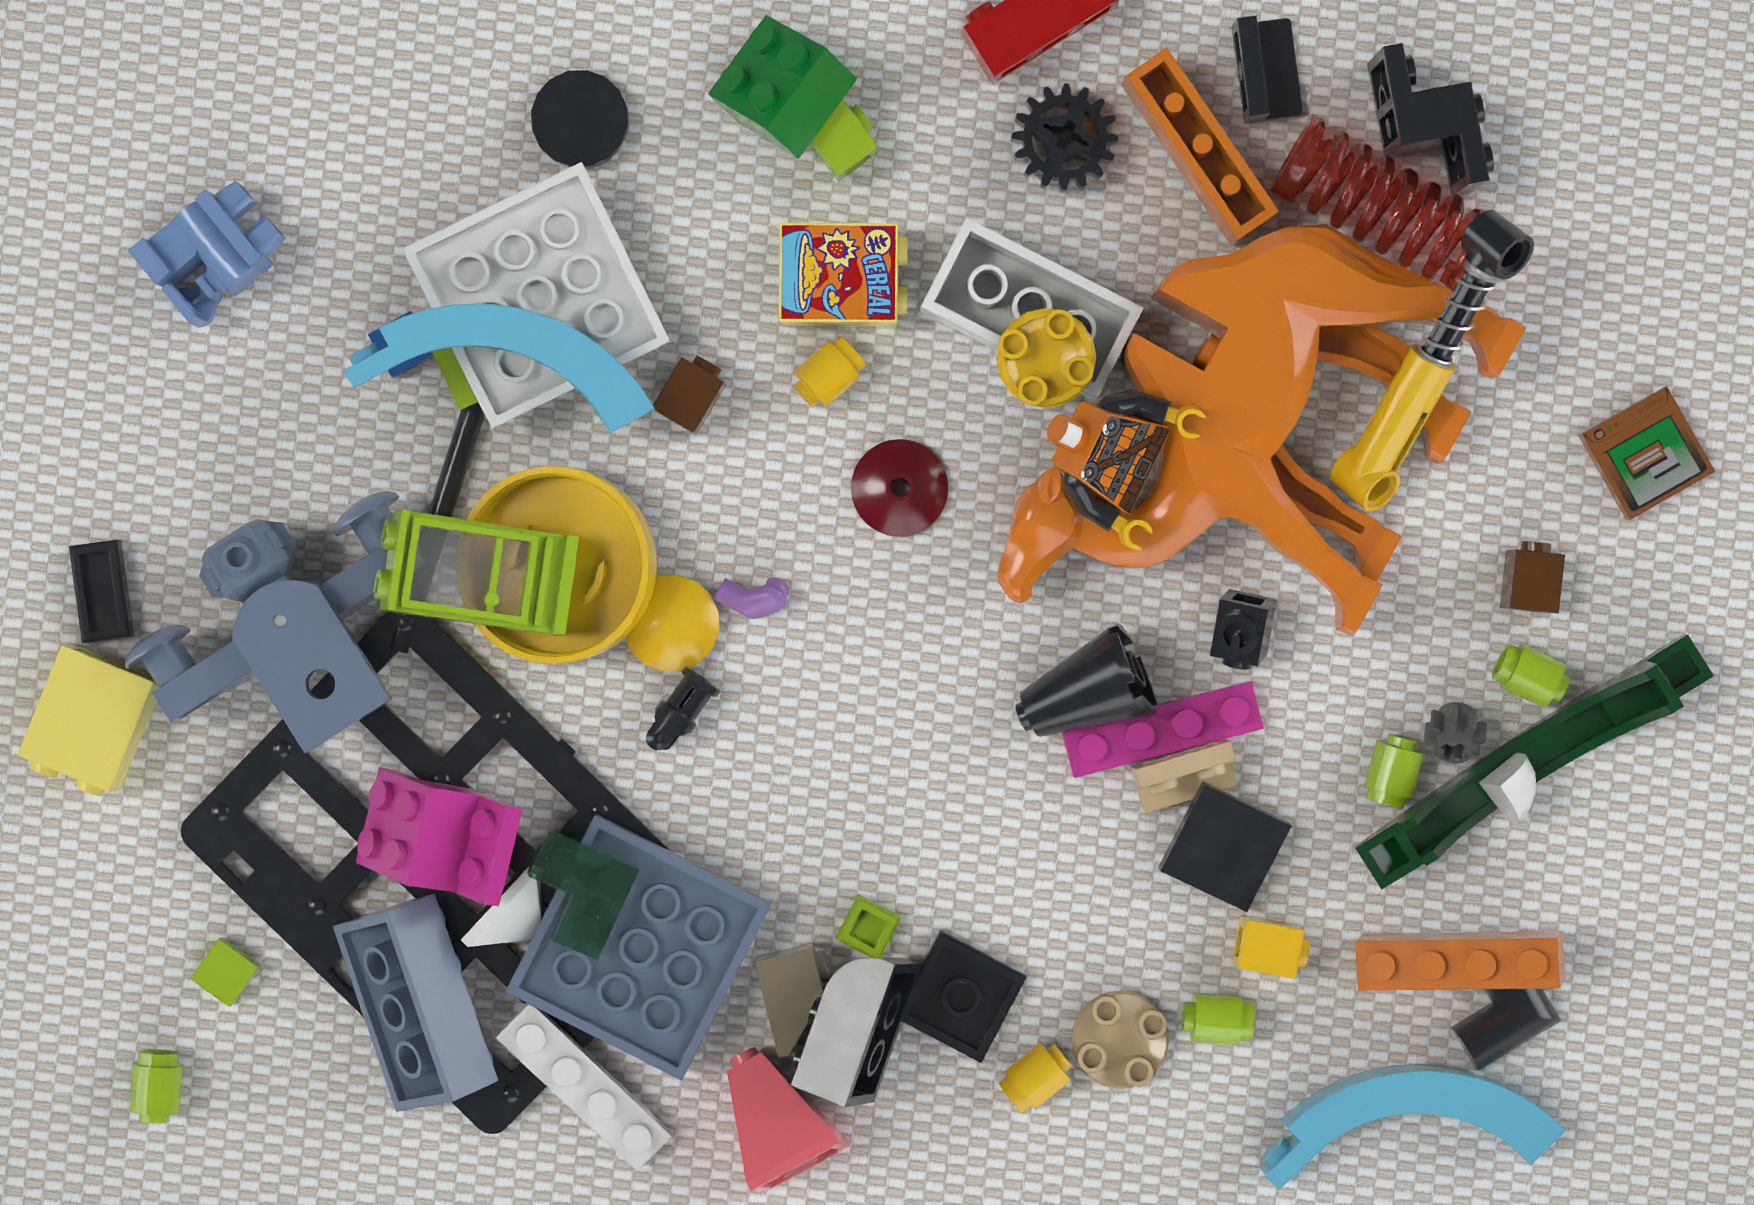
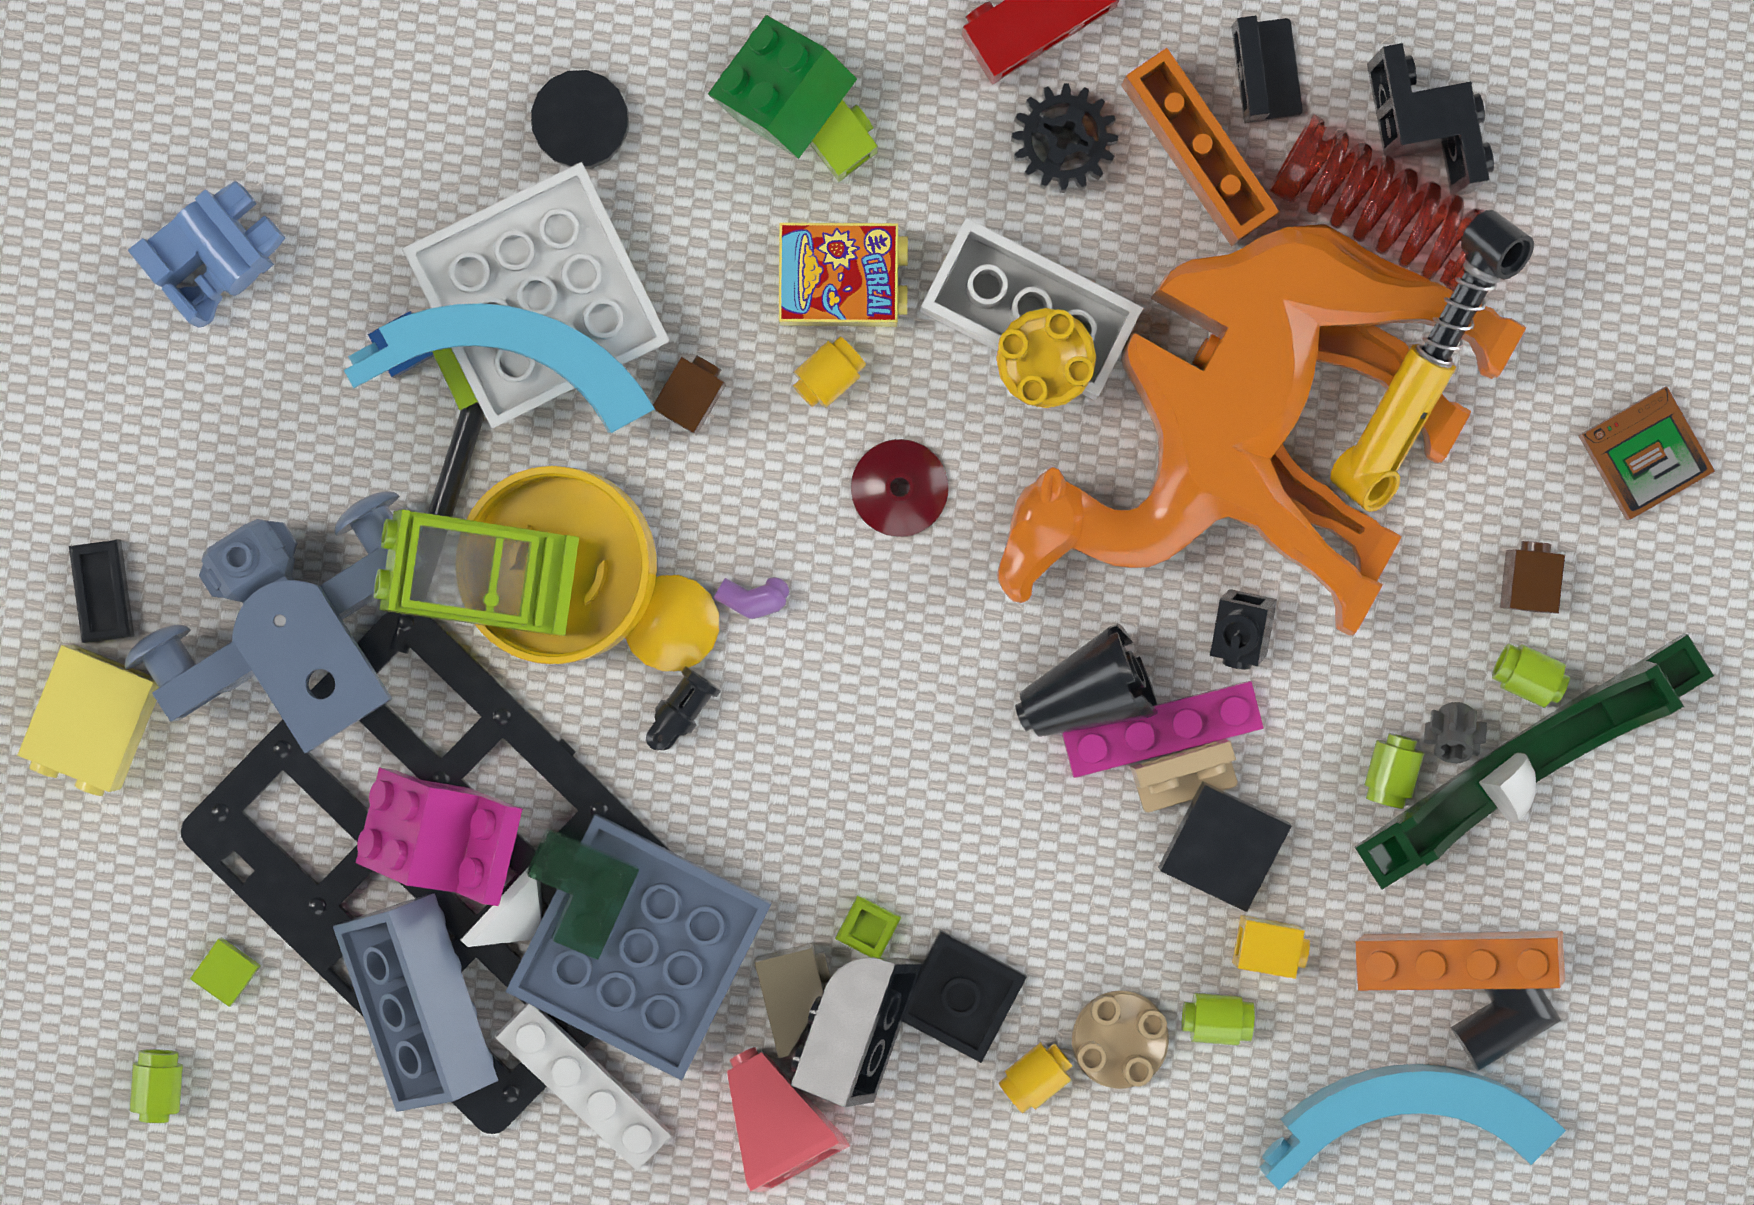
(1110, 453): torso -> none

